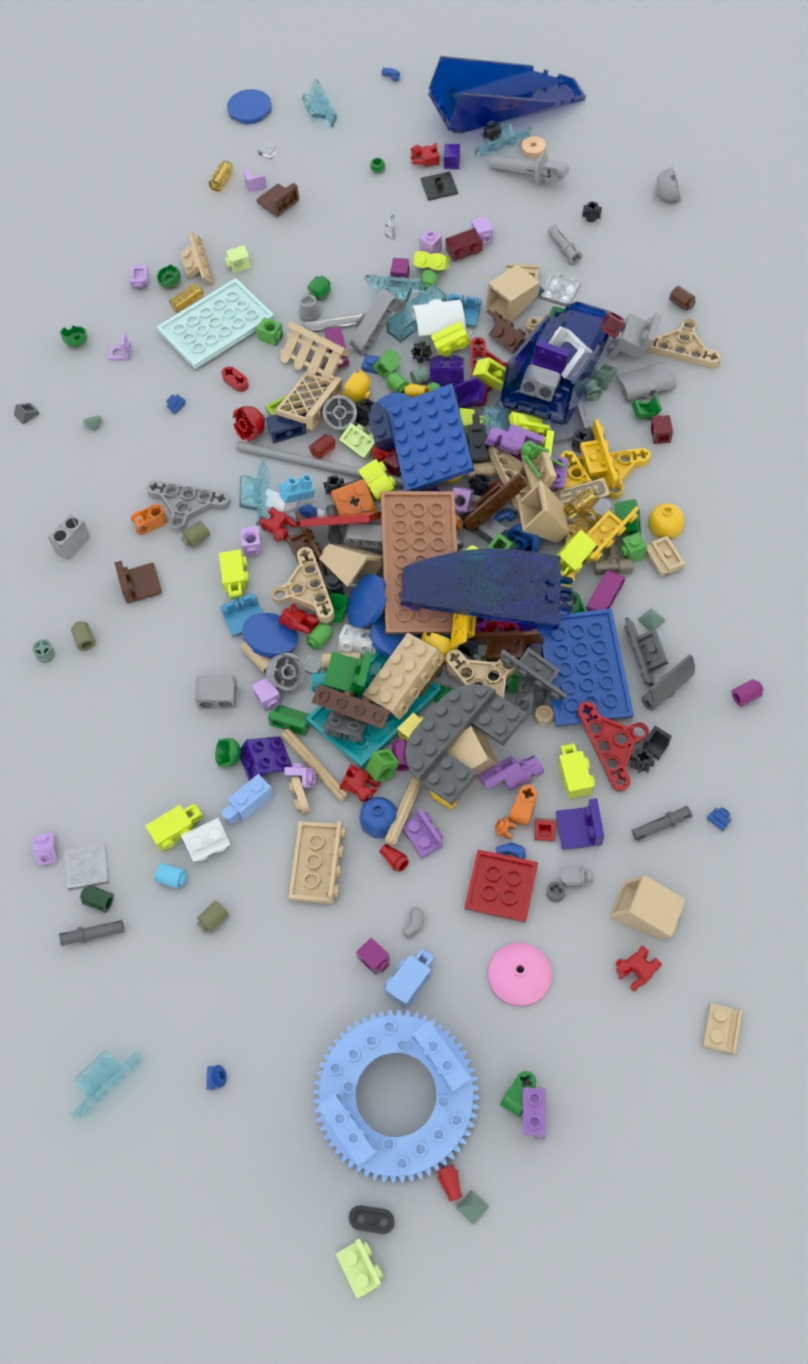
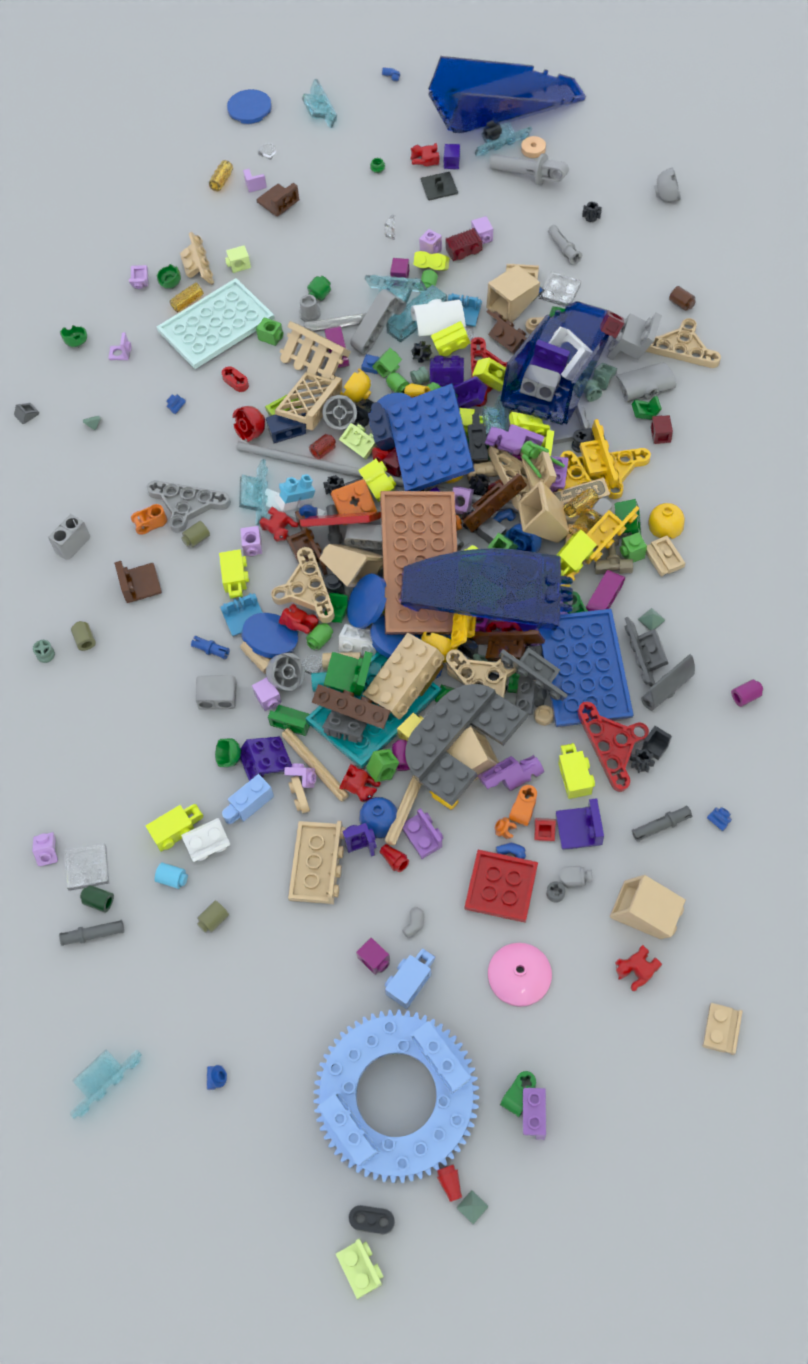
(210, 647): none -> blue pin
(359, 837): none -> dark purple bracket

